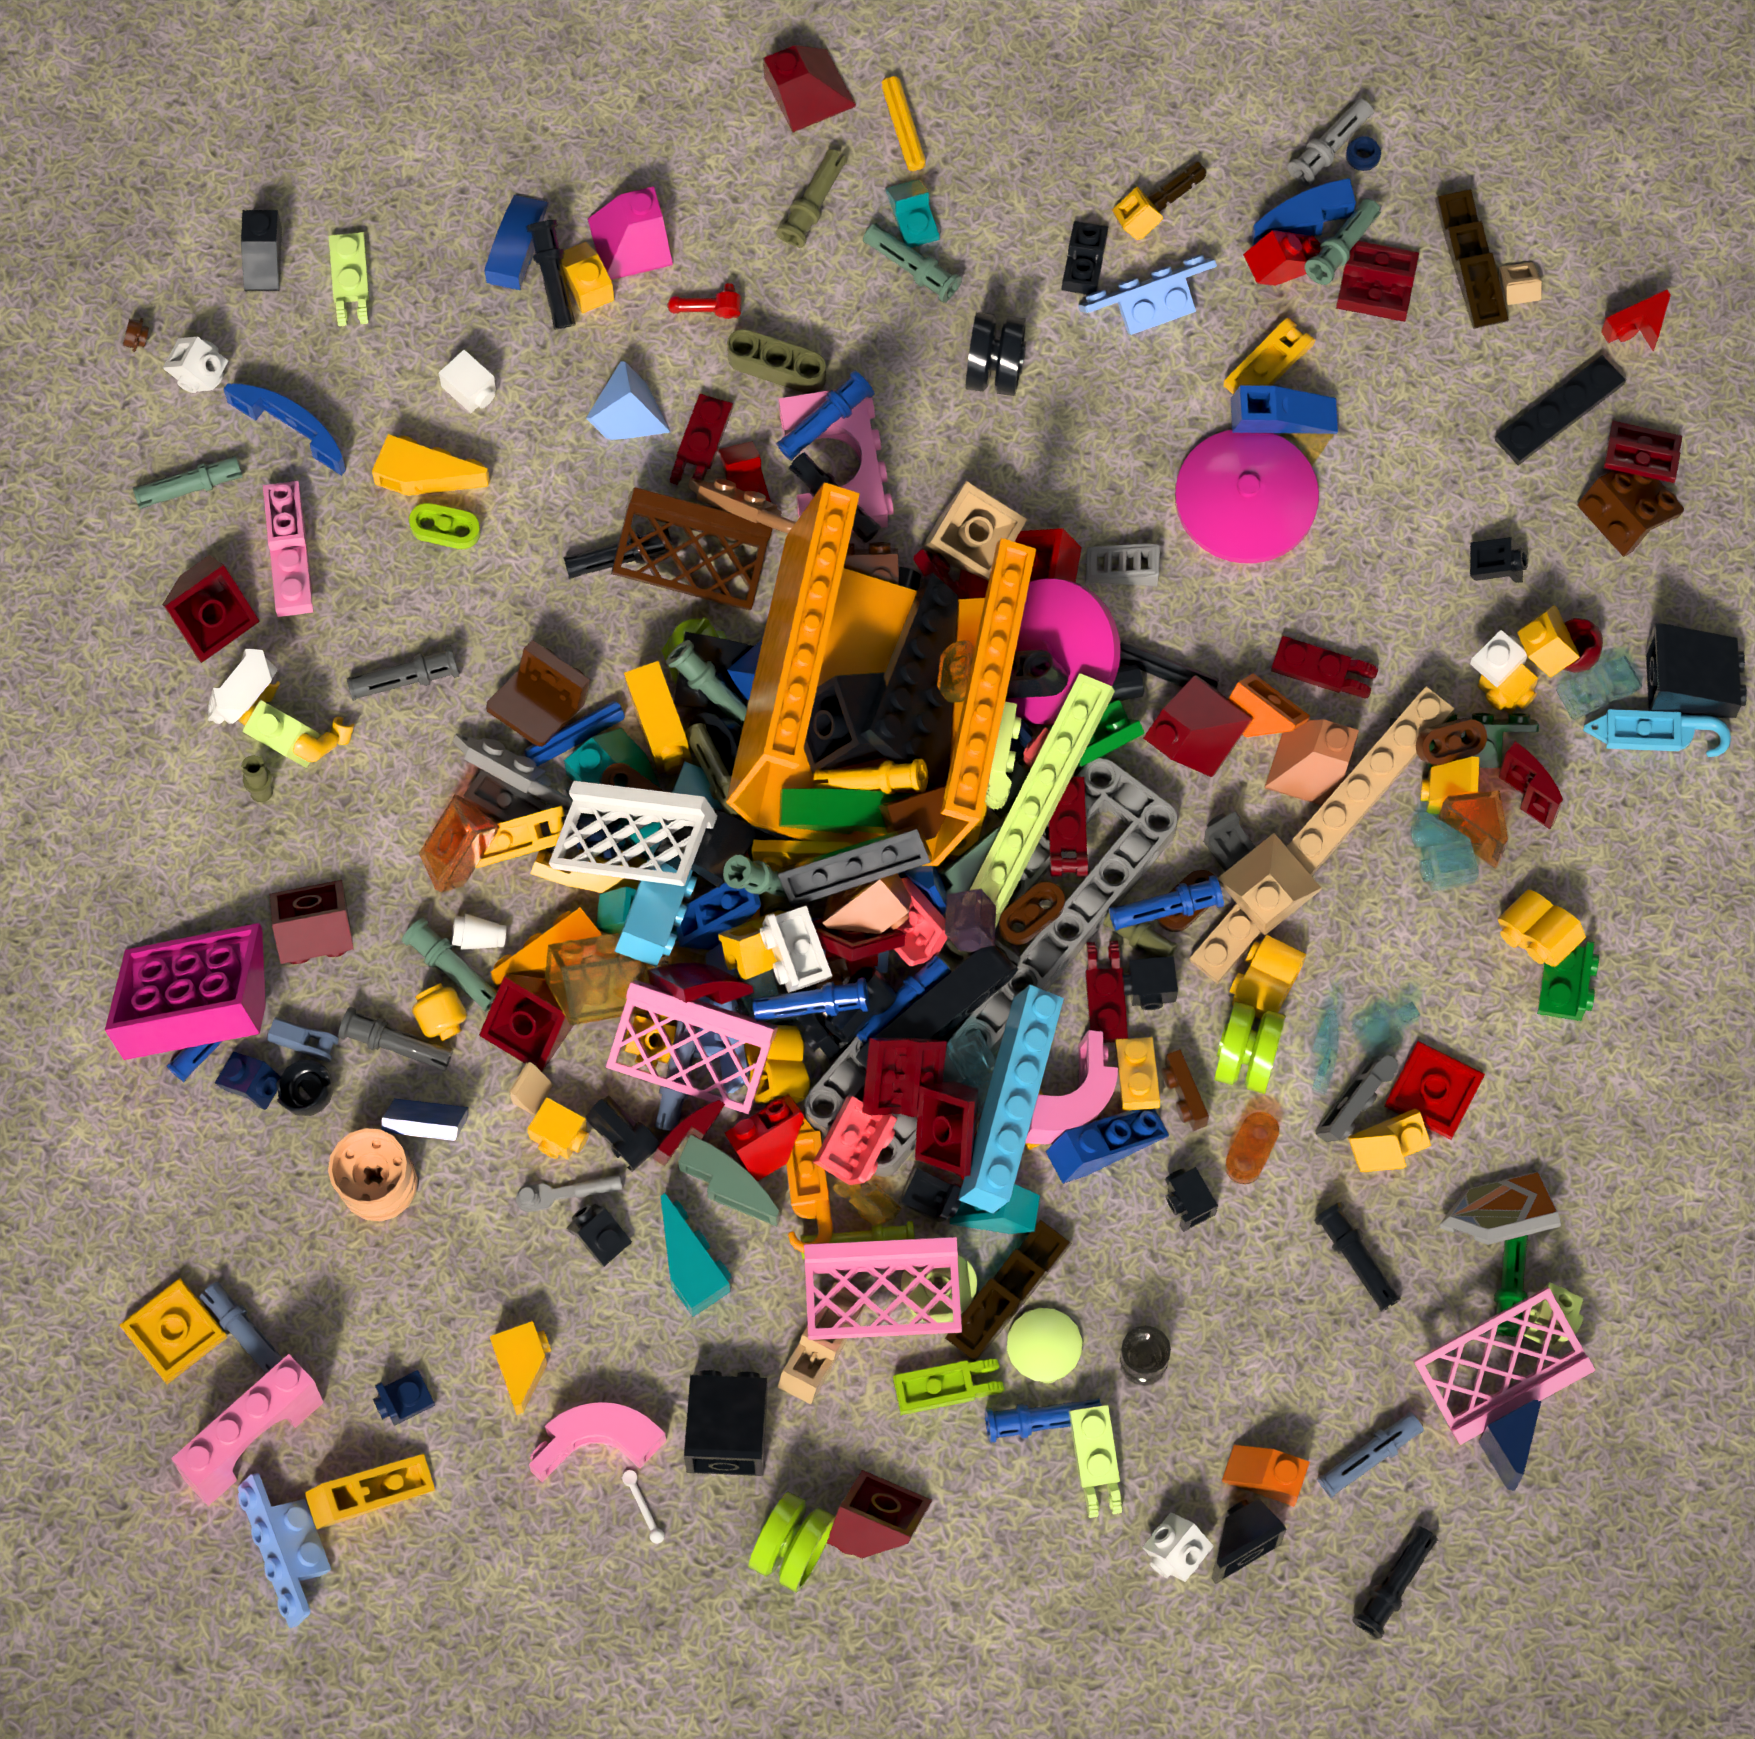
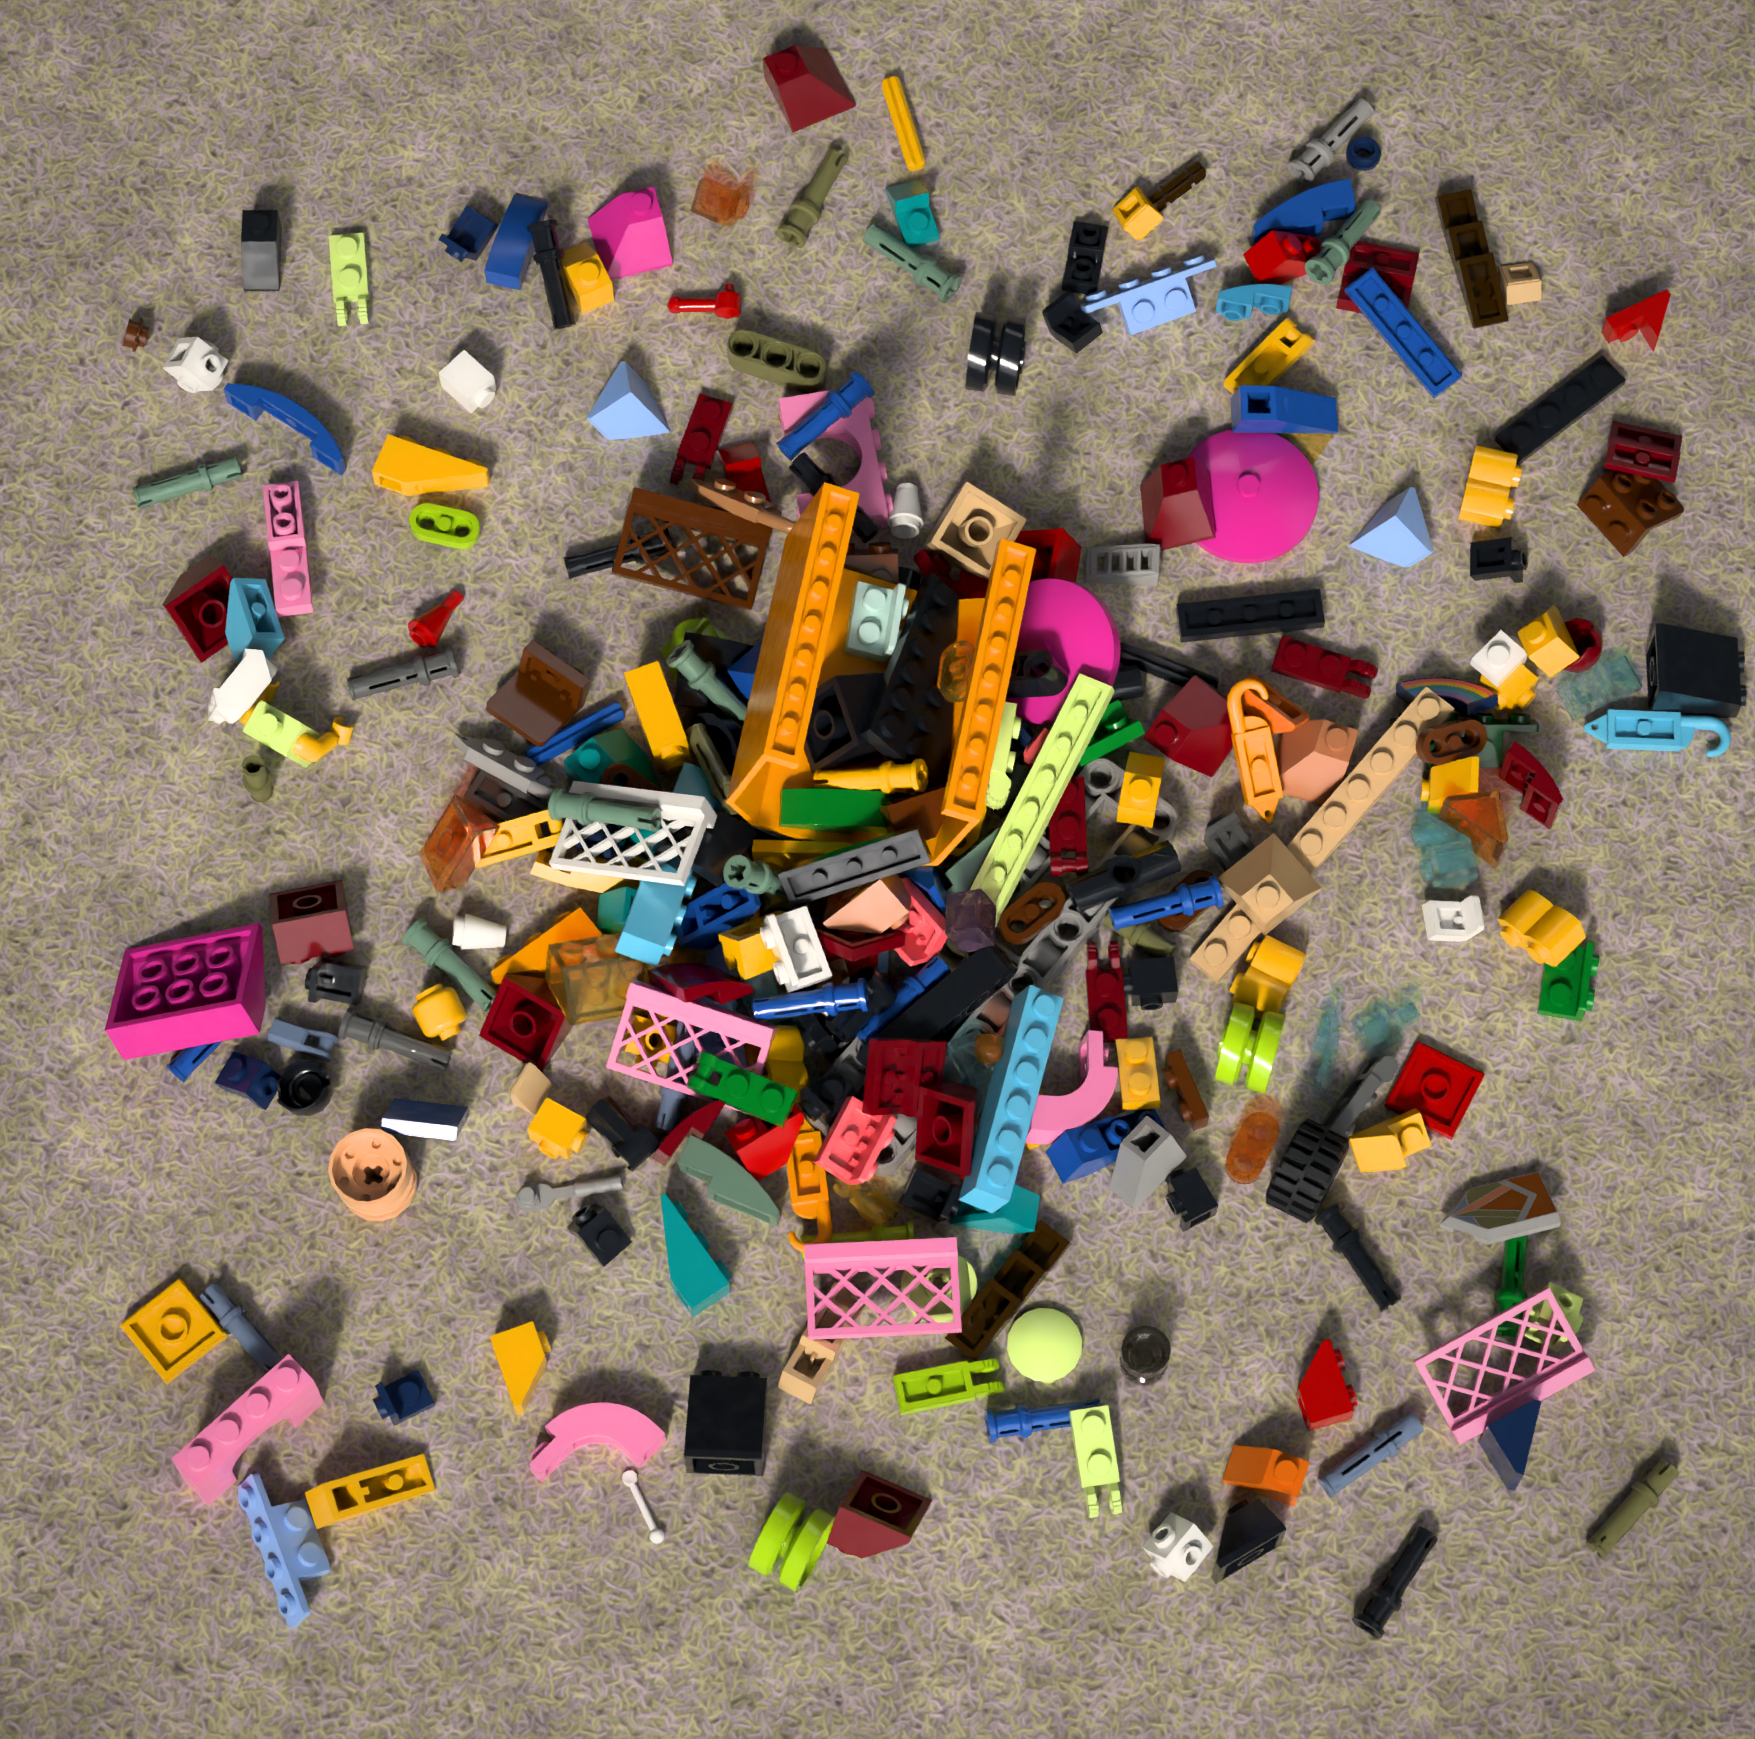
(251, 618): none -> medium azure slope
(335, 981): none -> black bracket
(430, 625): none -> red cone
(469, 235): none -> dark blue bracket
(588, 809): none -> sand green pin
(720, 202): none -> clear orange bracket
(743, 1090): none -> green plate
(826, 1097): none -> black bracket
(875, 621): none -> light aqua bracket
(906, 512): none -> white cone
(989, 1048): none -> clear orange hinge
(1070, 324): none -> black bracket
(1140, 789): none -> yellow slope
(1144, 866): none -> black piece
(1144, 1162): none -> light grey slope
(1178, 504): none -> dark red slope
(1238, 301): none -> dark azure slope
(1250, 615): none -> black plate
(1254, 752): none -> light orange plate
(1307, 1170): none -> black tyre
(1323, 1393): none -> red slope
(1397, 532): none -> light blue slope
(1403, 333): none -> blue tile
(1453, 919): none -> white bracket
(1460, 694): none -> tile
(1489, 486): none -> yellow brick
(1643, 1496): none -> olive pin

